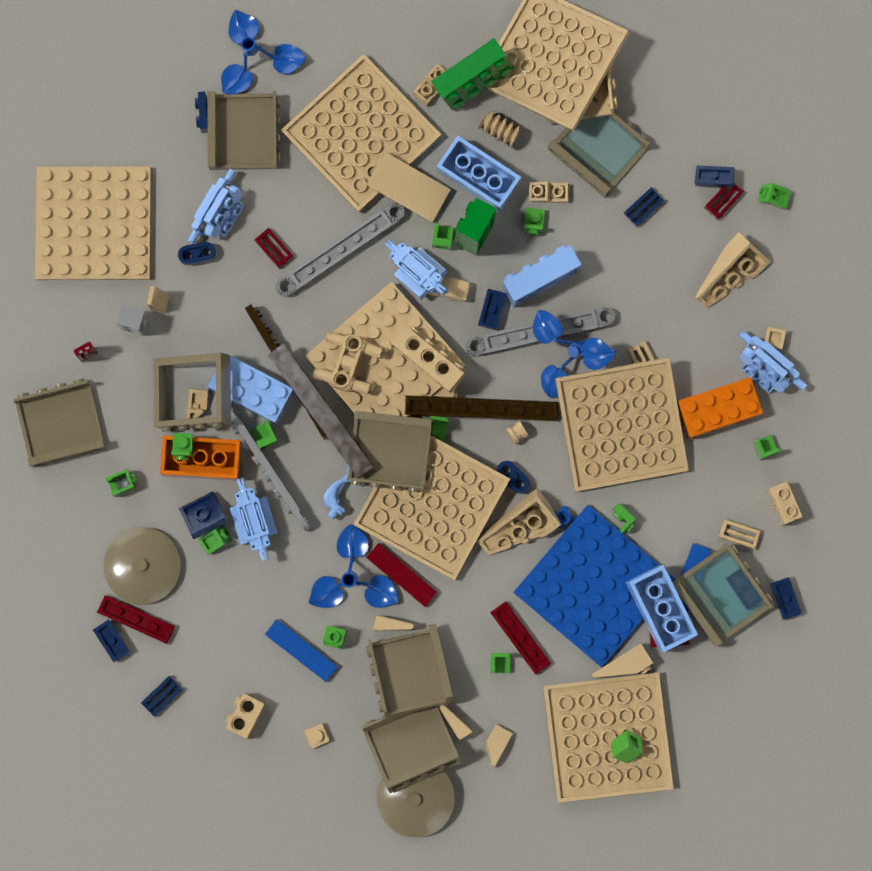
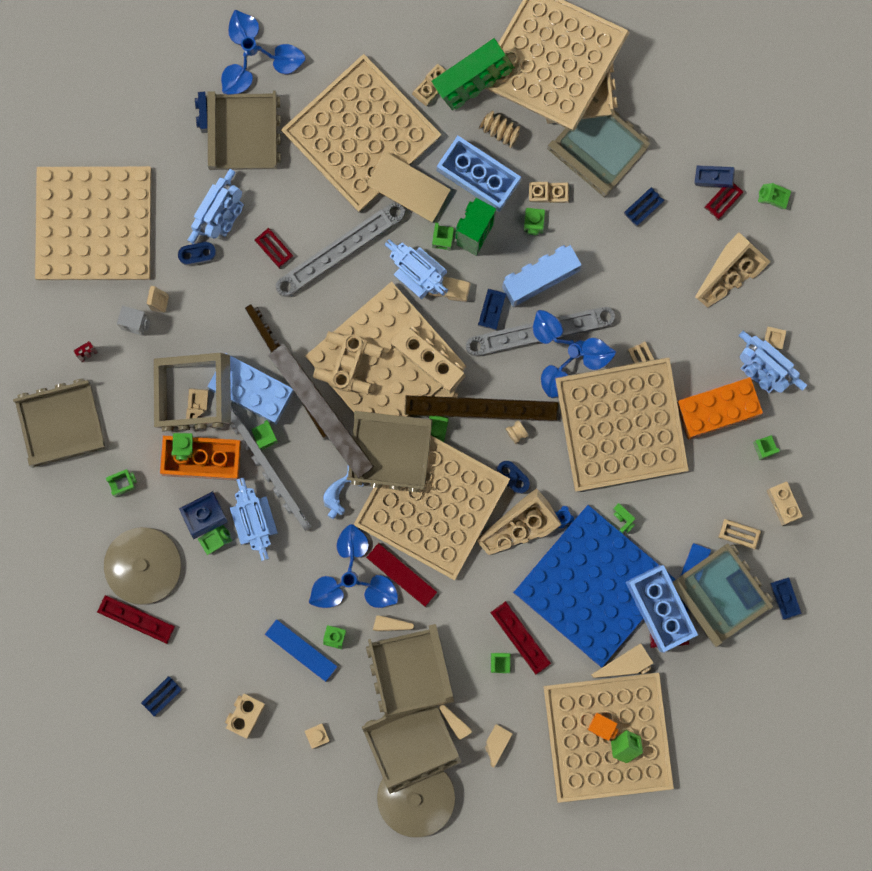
(111, 640): dark blue plate -> none
(603, 727): none -> orange brick

